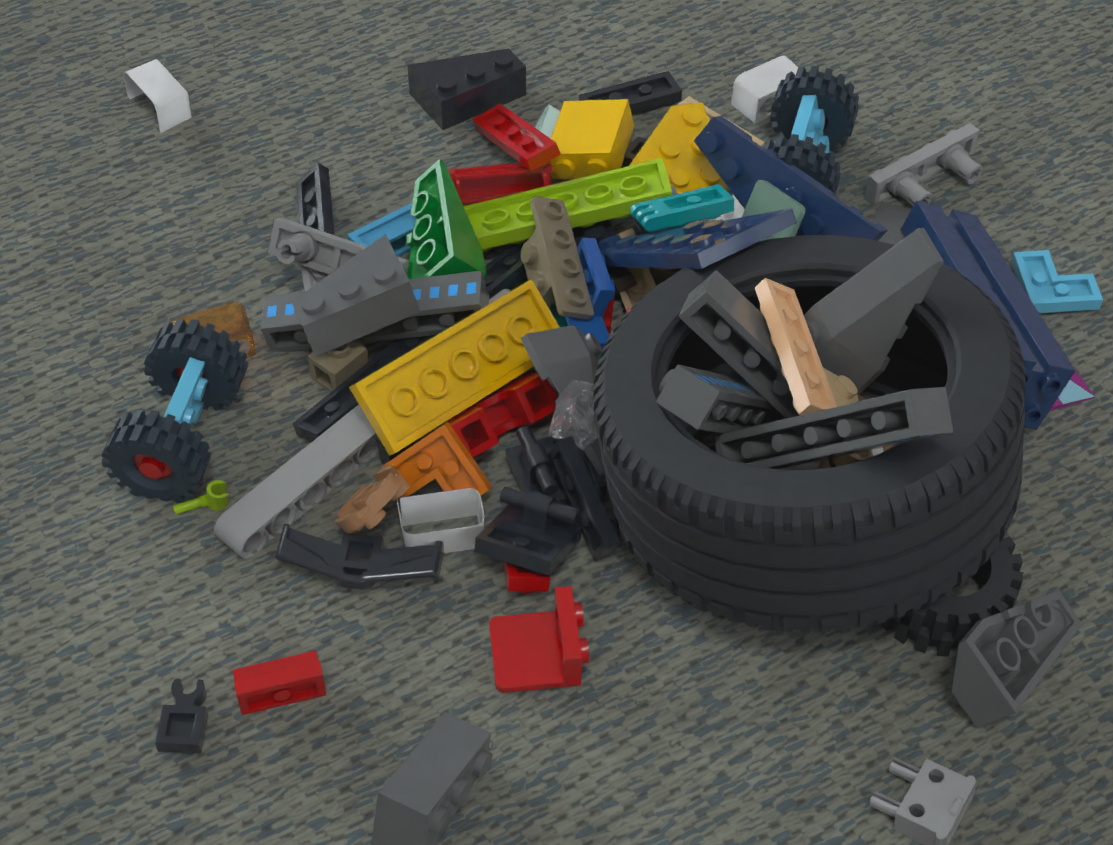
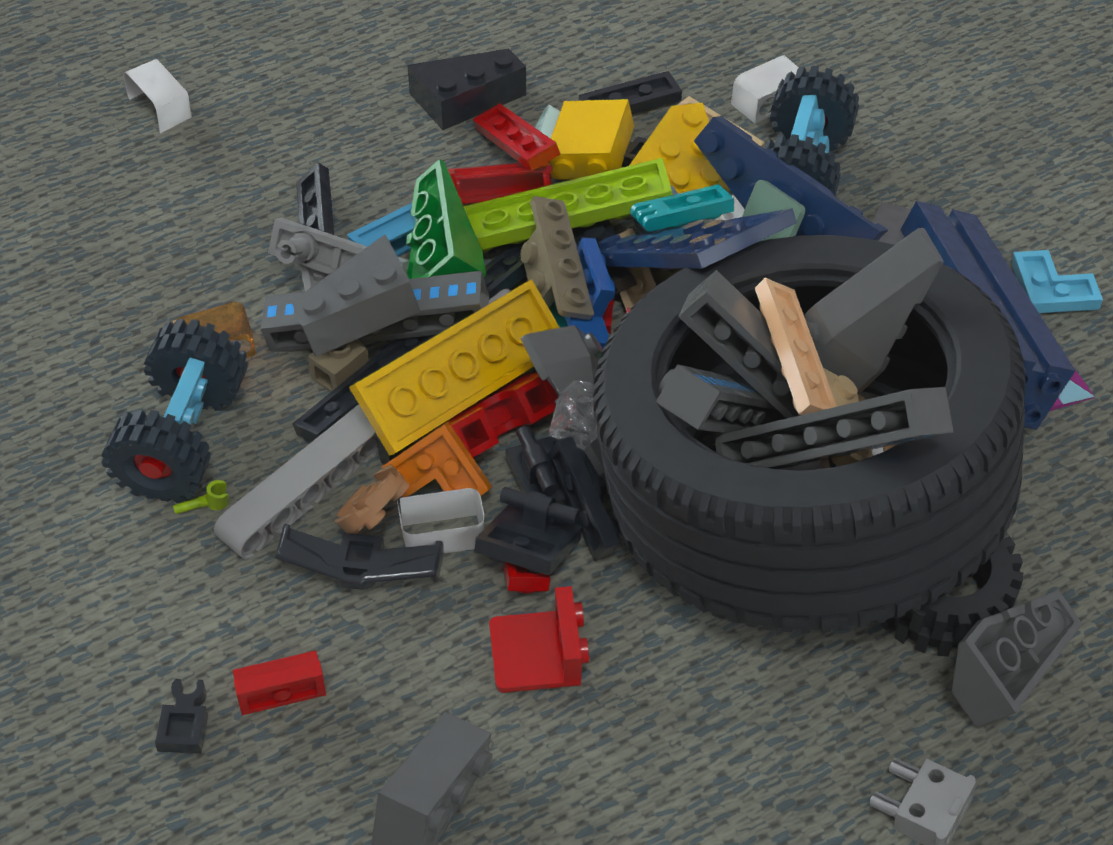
(904, 175): light grey plate -> none

